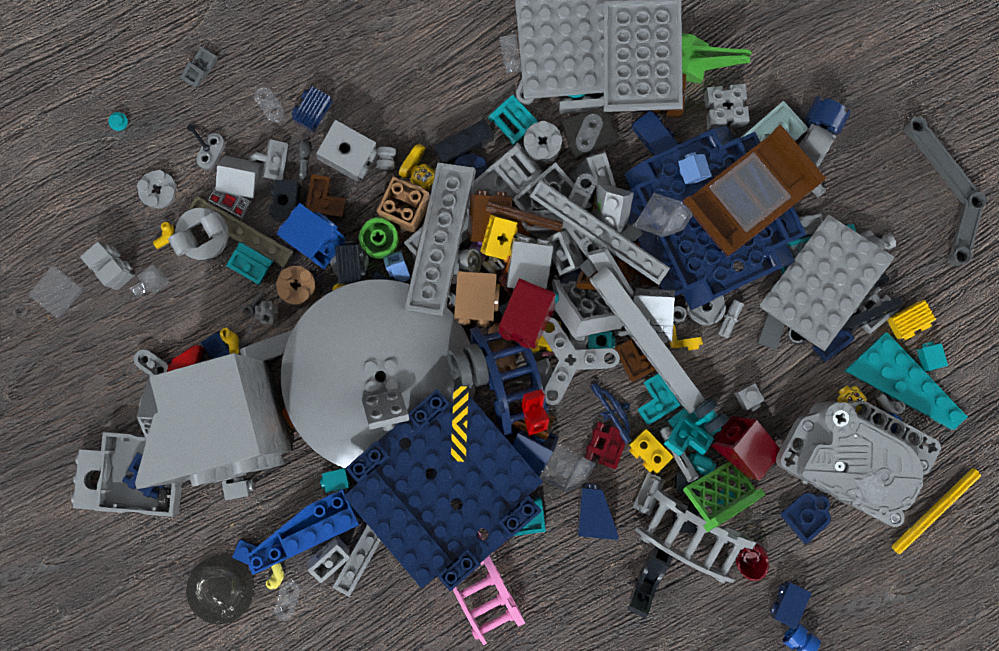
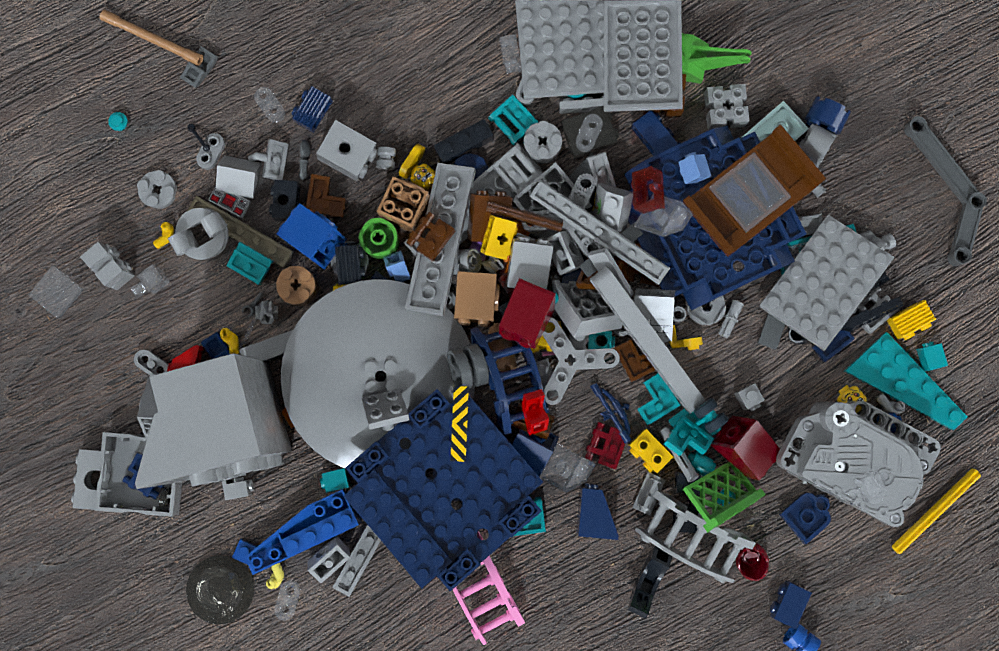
(185, 53): none -> medium nougat piece
(434, 240): none -> reddish brown plate
(640, 189): none -> clear red window

